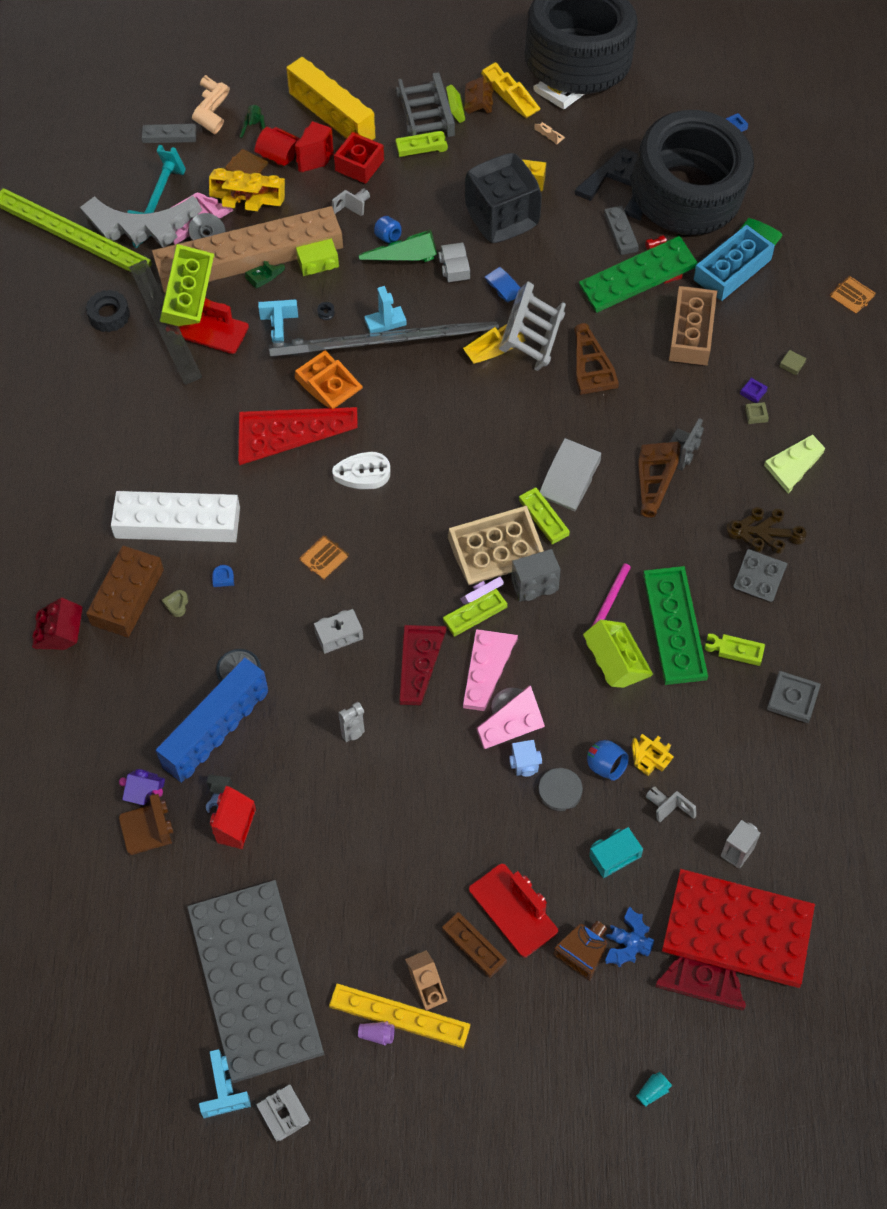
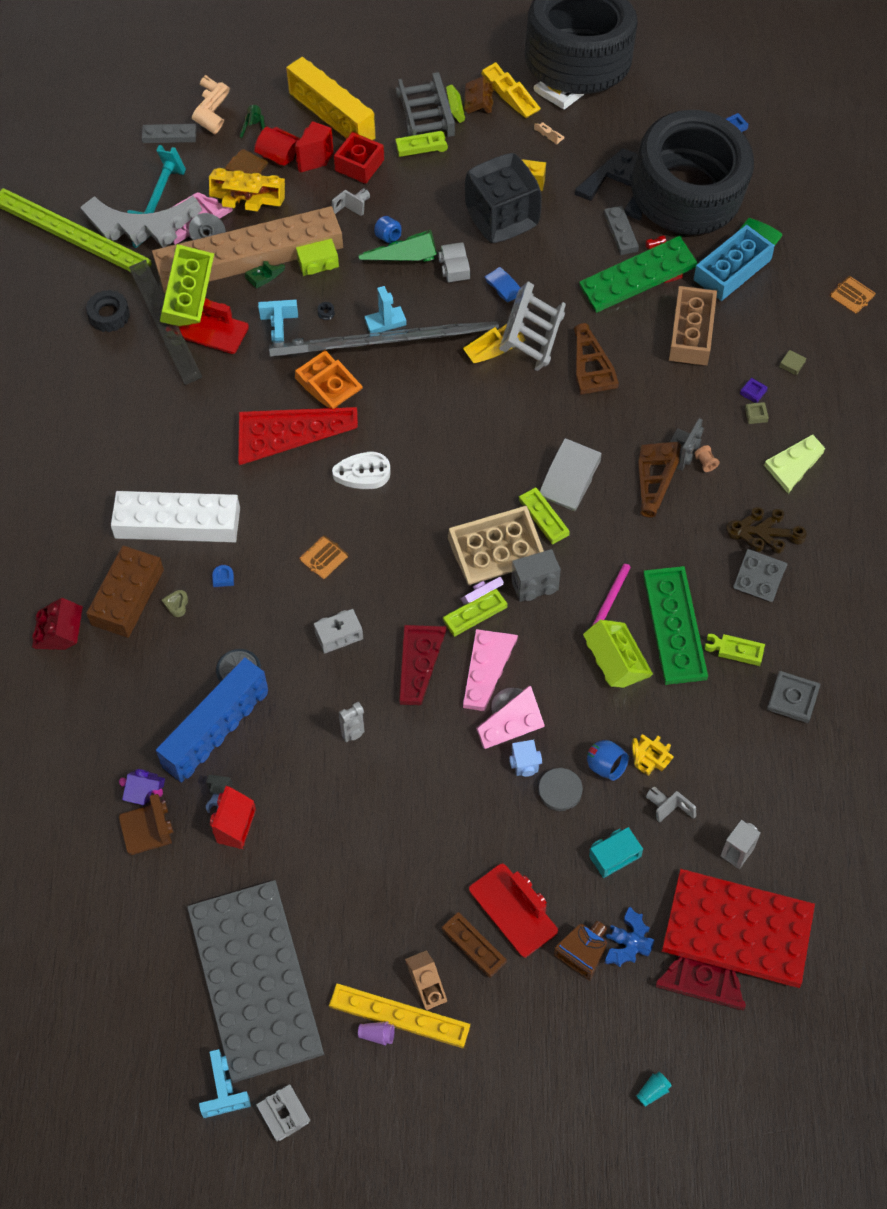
(706, 458): none -> nougat bush

